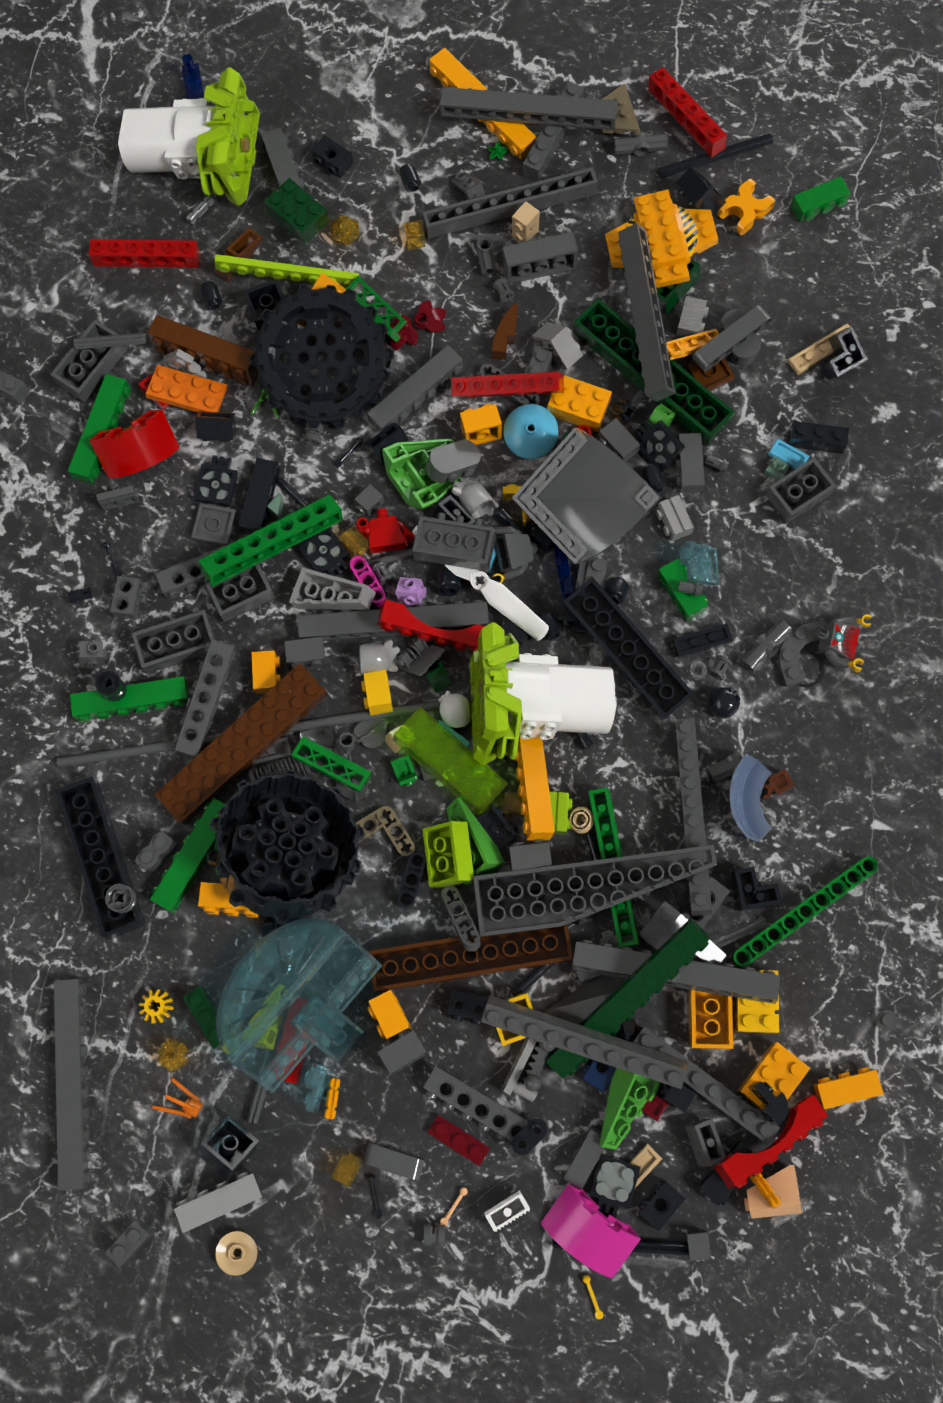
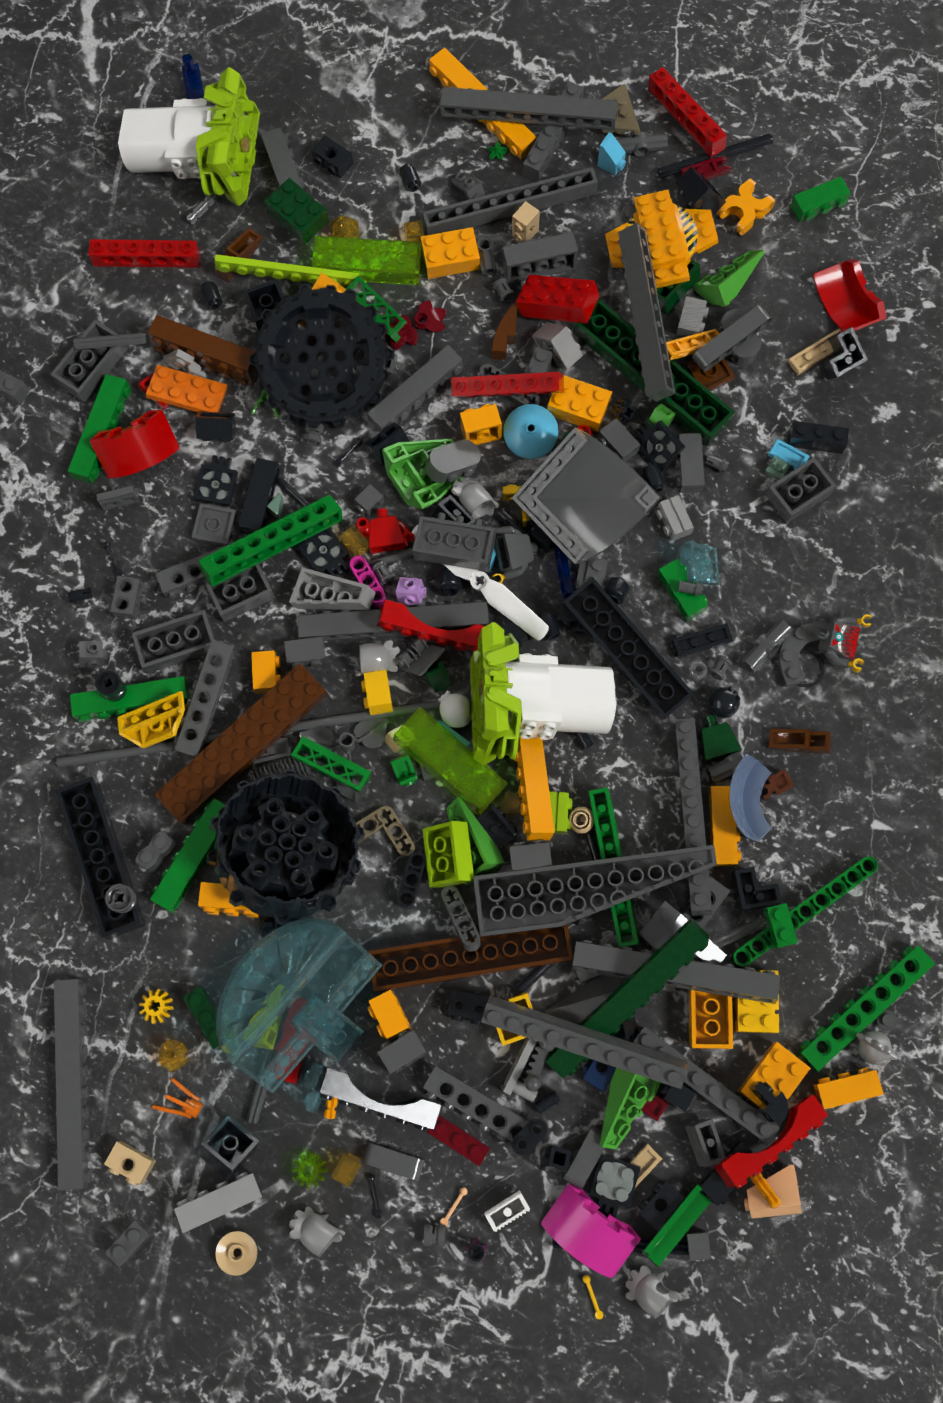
(141, 1161): none -> tan brick
(153, 721): none -> yellow wedge
(314, 1231): none -> light grey piece
(316, 1173): none -> clear neon green gear
(372, 258): none -> clear neon green brick
(416, 1110): none -> arch
(450, 253): none -> light orange brick
(476, 1251): none -> black piece
(547, 1101): none -> black pin
(555, 1160): none -> black brick
(558, 298): none -> red brick
(611, 155): none -> medium azure slope
(650, 1291): none -> light grey piece
(676, 1226): none -> green fence
(710, 169): none -> dark red hinge
(717, 740): none -> dark green torso
(723, 827): none -> light orange brick
(729, 280): none -> bright green wedge
(780, 926): none -> green brick
(800, 740): none -> reddish brown slope
(846, 297): none -> red panel
(875, 1048): none -> light grey piece
(920, 965): none -> green brick

